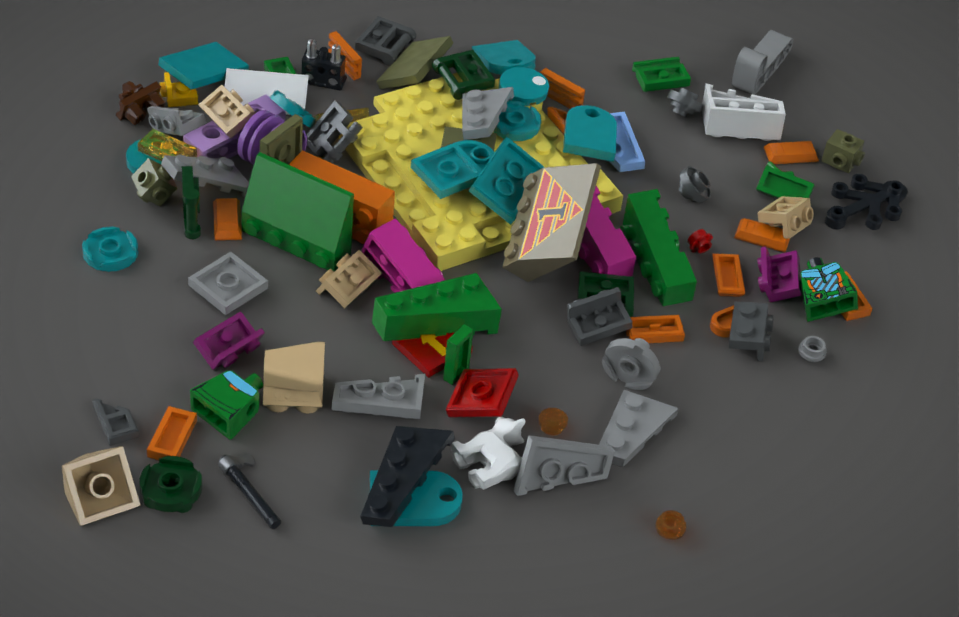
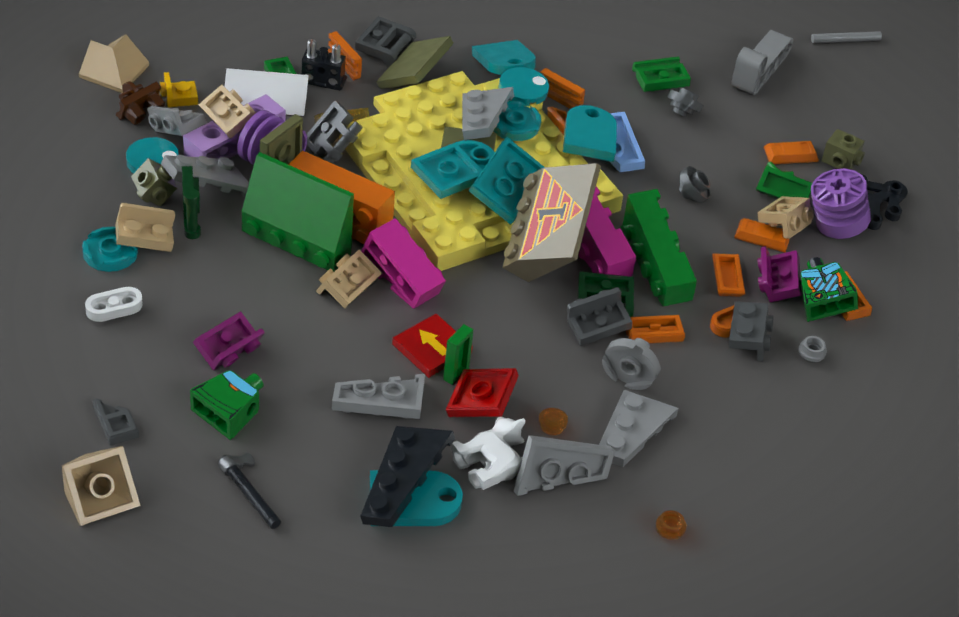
(113, 63): none -> tan slope
(113, 304): none -> white plate
(145, 227): none -> tan bracket
(159, 144): clear yellow plate -> none
(170, 499): dark green plate -> none
(172, 433): orange tile -> none
(201, 64): teal tile -> none
(227, 219): orange tile -> none
(228, 283): light grey plate -> none
(293, 108): teal tile -> none
(294, 377): tan piece -> none
(437, 309): green wedge -> none
(469, 68): dark green plate -> none
(700, 241): red plate -> none
(742, 116): white wedge -> none
(840, 203): none -> medium lavender wheel
(846, 37): none -> light grey bar

